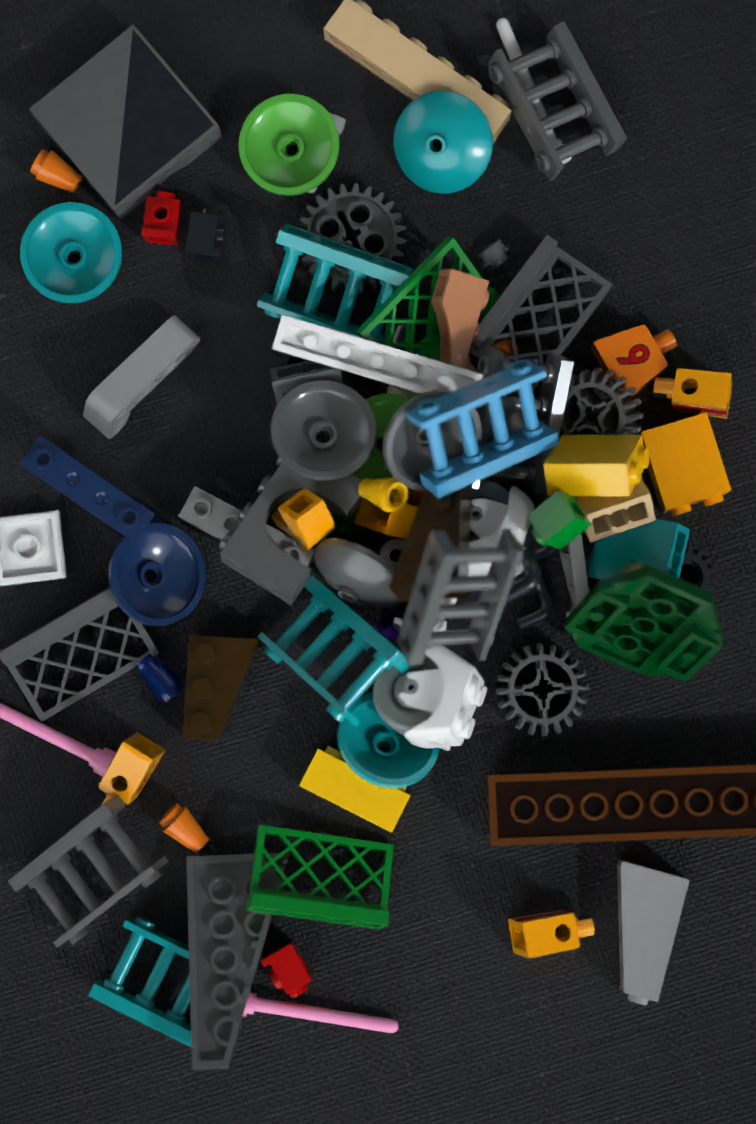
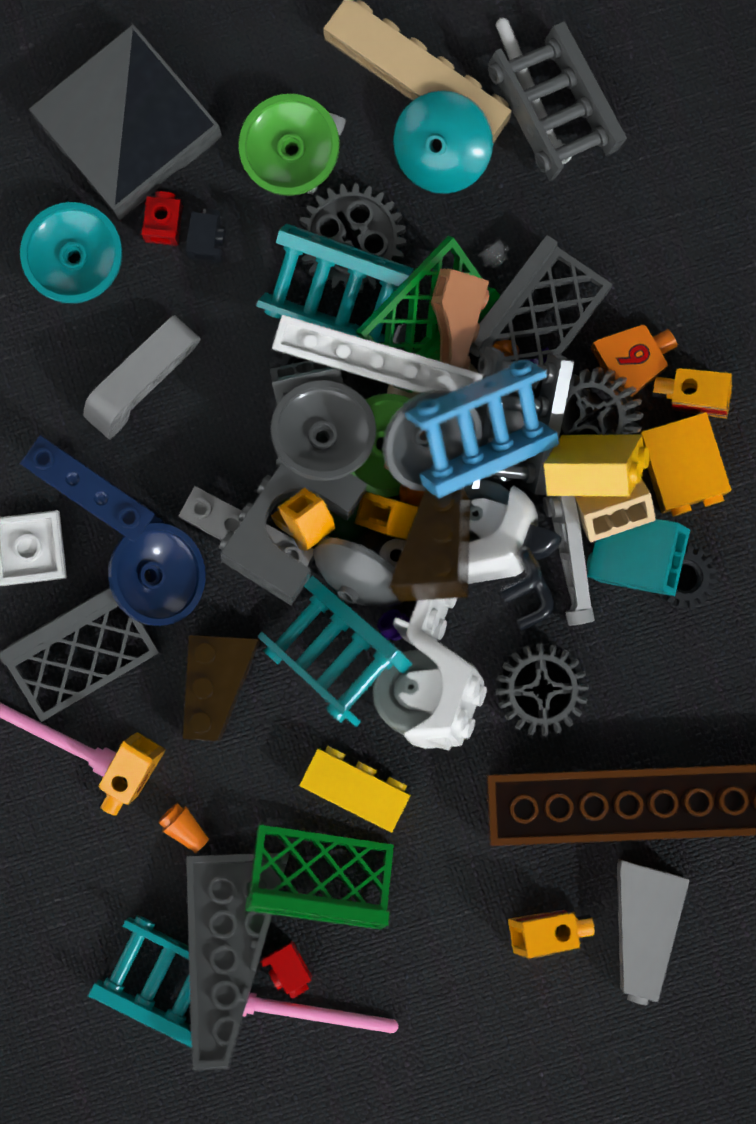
(55, 171): orange cone -> none
(82, 839): dark grey fence -> none
(160, 679): clear blue cone -> none
(359, 748): teal dish -> none
(384, 492): yellow cone -> none
(435, 581): dark grey fence -> none
(558, 520): green brick -> none
(648, 622): dark green piece -> none

